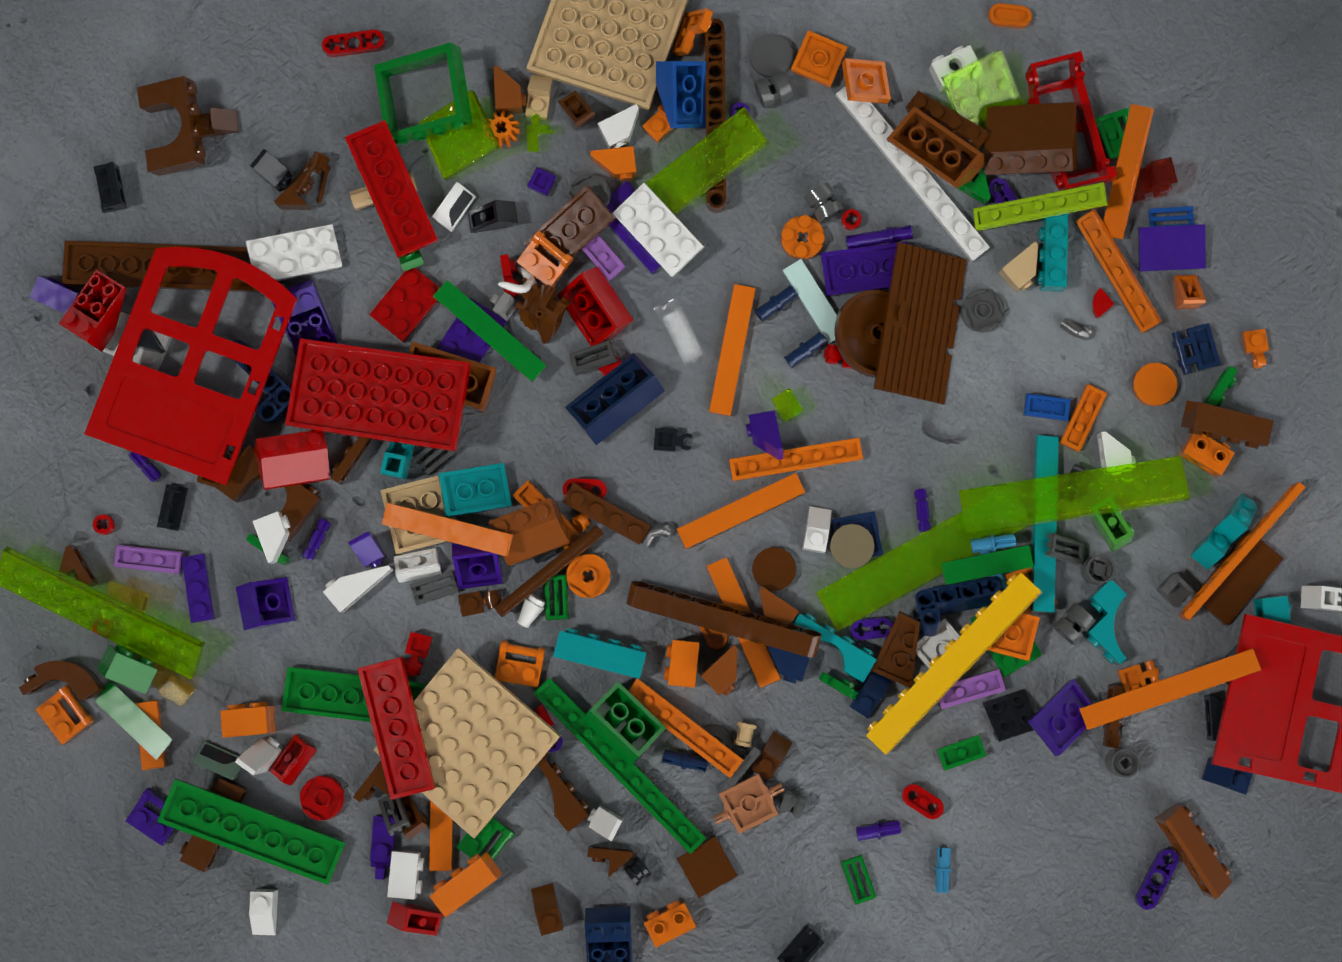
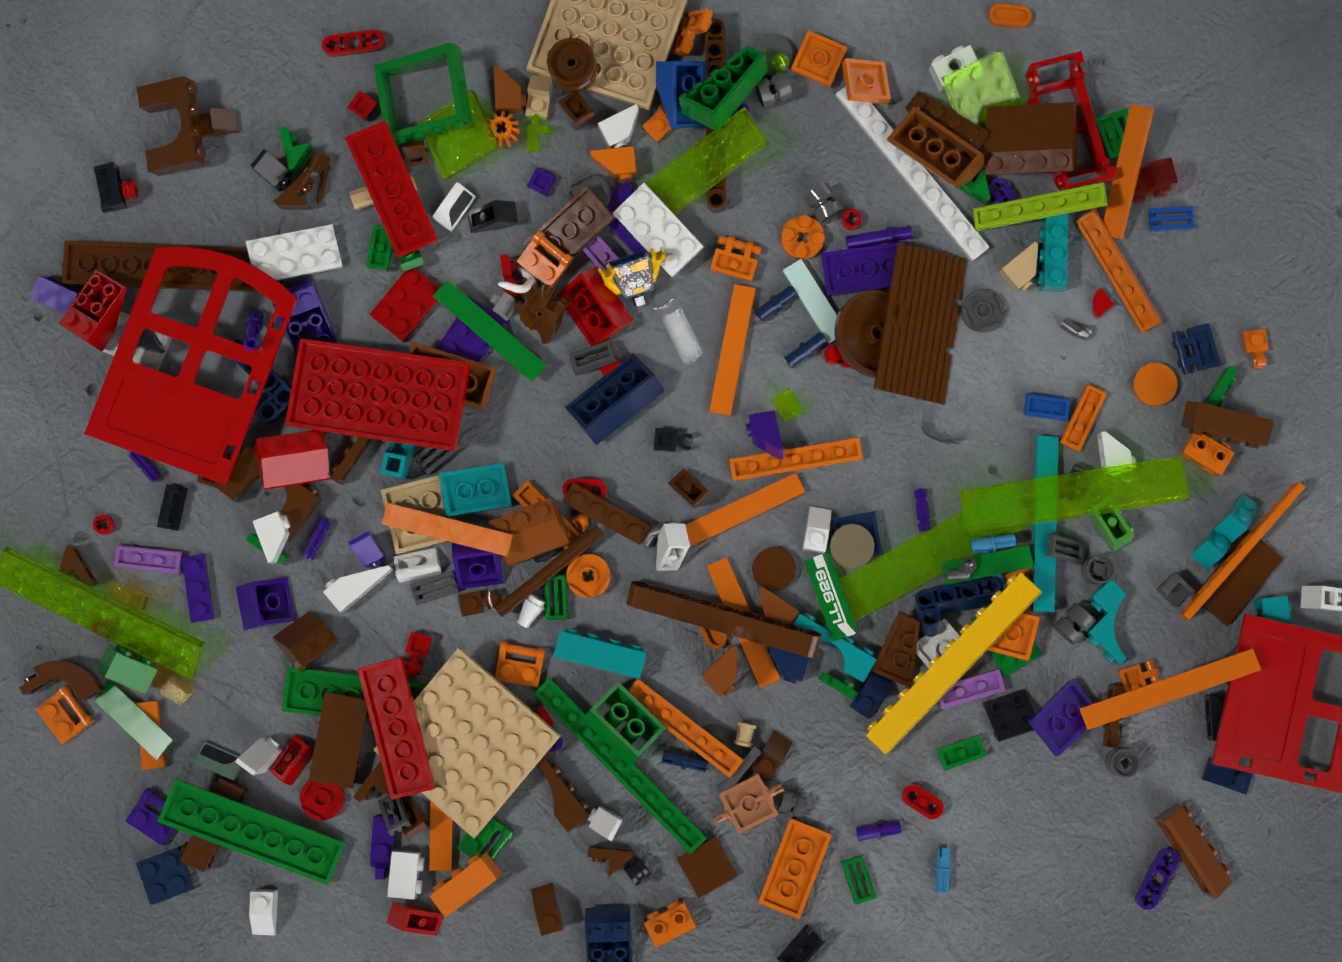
(130, 189): none -> red bush
(164, 876): none -> dark blue plate
(248, 721): orange brick -> none
(254, 325): none -> dark purple pin
(294, 154): none -> green slope
(305, 641): none -> reddish brown slope
(339, 740): none -> reddish brown tile
(362, 106): none -> red plate
(379, 250): none -> green plate
(415, 153): none -> reddish brown plate
(560, 61): none -> reddish brown wheel
(633, 274): none -> torso
(671, 547): none -> white slope
(682, 663): orange brick -> none
(689, 488): none -> reddish brown slope
(725, 90): none -> green wedge
(733, 264): none -> orange plate
(780, 61): none -> clear neon green hinge
(794, 868): none -> orange plate
(831, 596): none -> green sticker
(870, 623): dark purple beam -> none
(964, 571): none -> flat silver arm
(1171, 248): dark purple tile -> none
(1188, 292): orange slope -> none

